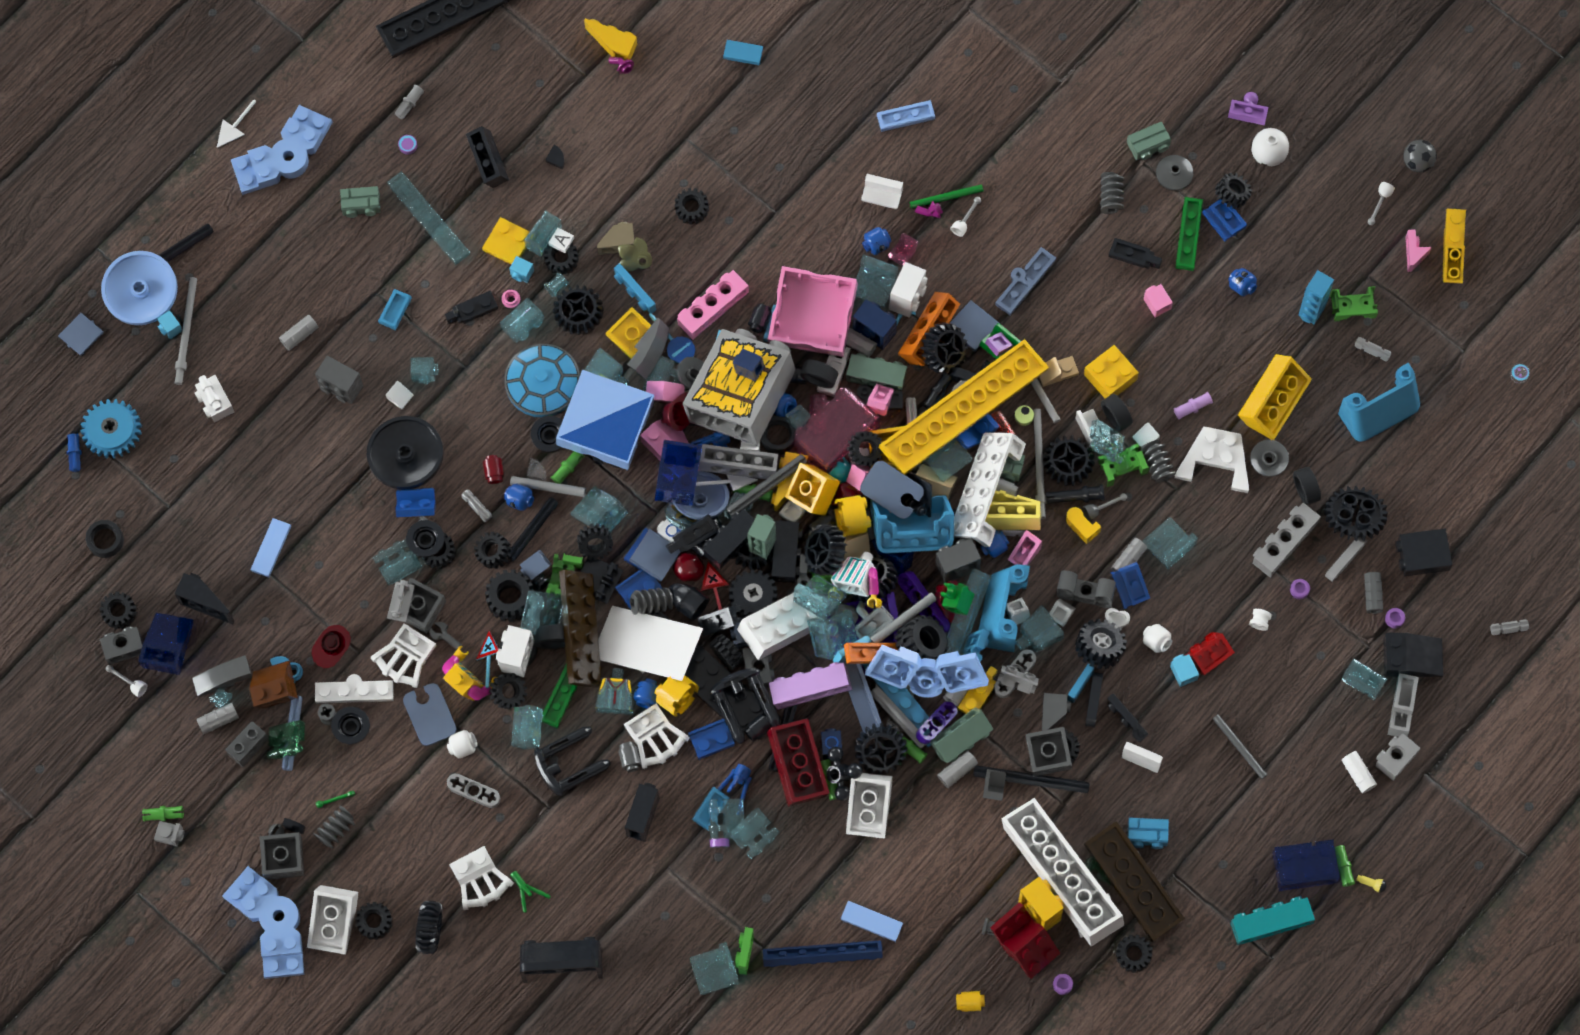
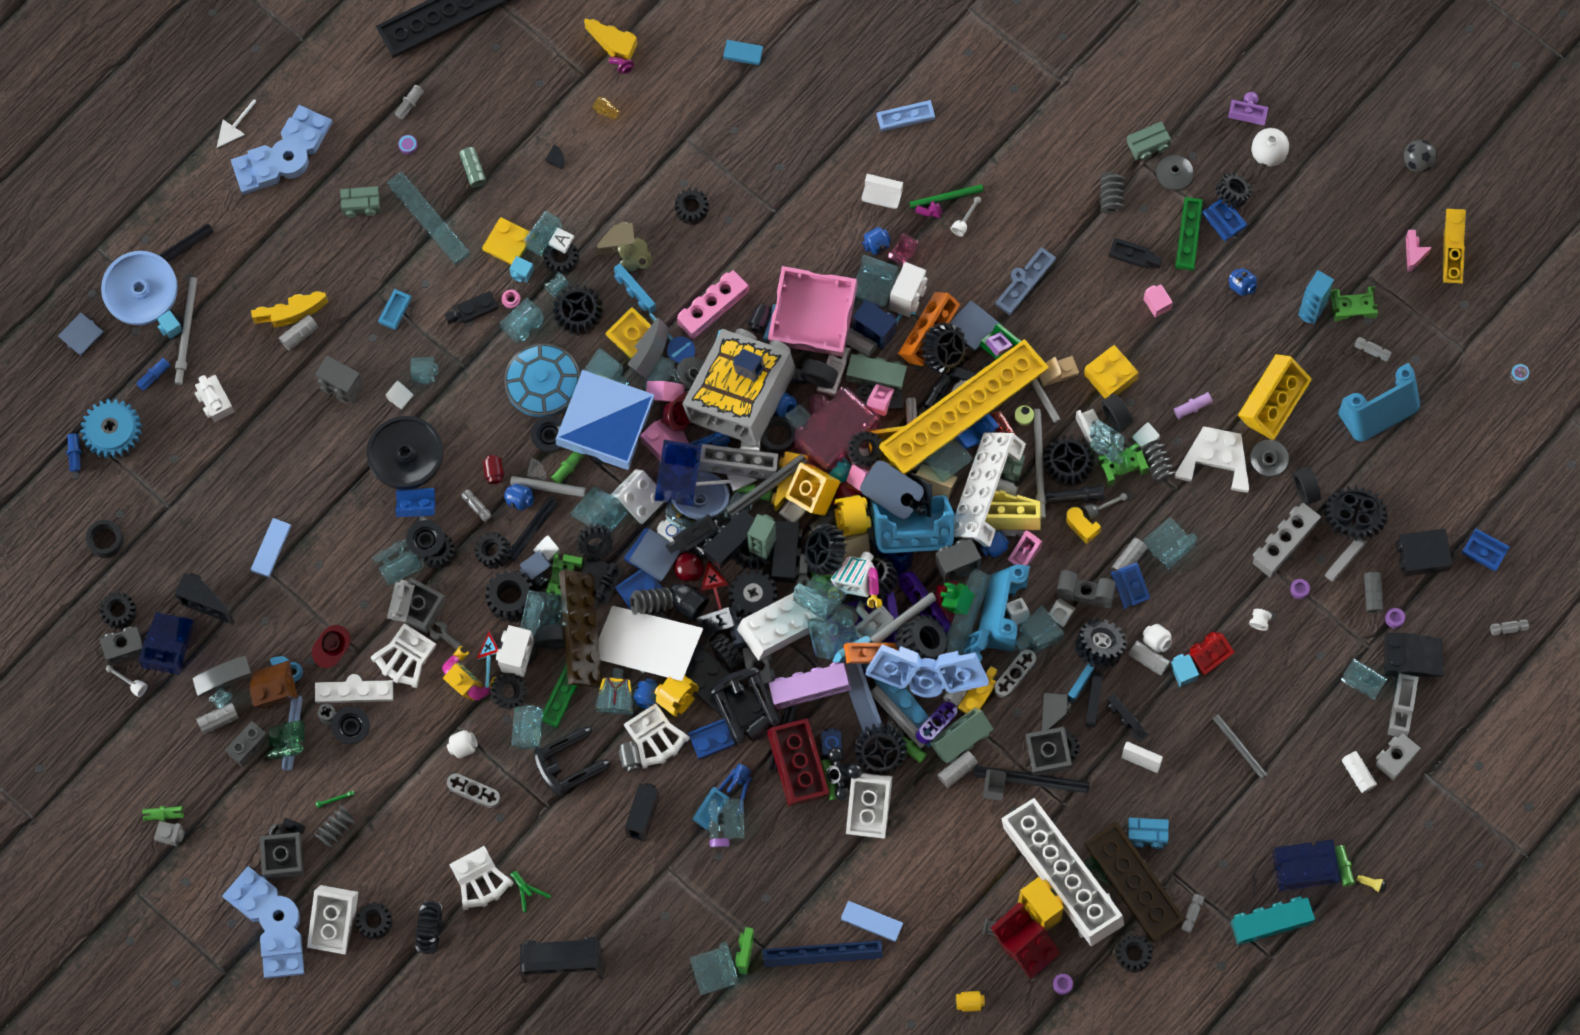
(153, 374): none -> blue axle
(298, 308): none -> yellow slope
(430, 720): sand blue piece -> none
(472, 167): none -> sand green axle
(487, 157): black brick -> none
(548, 547): none -> white slope
(605, 107): none -> clear yellow cone
(638, 495): none -> white bracket
(749, 828): clear light blue plate -> none
(1011, 675): light grey hinge -> none
(1120, 618): white tile -> none
(1149, 658): none -> light grey axle
(1192, 913): none -> light grey axle
(1385, 190): hinge -> none
(1485, 550): none -> blue plate

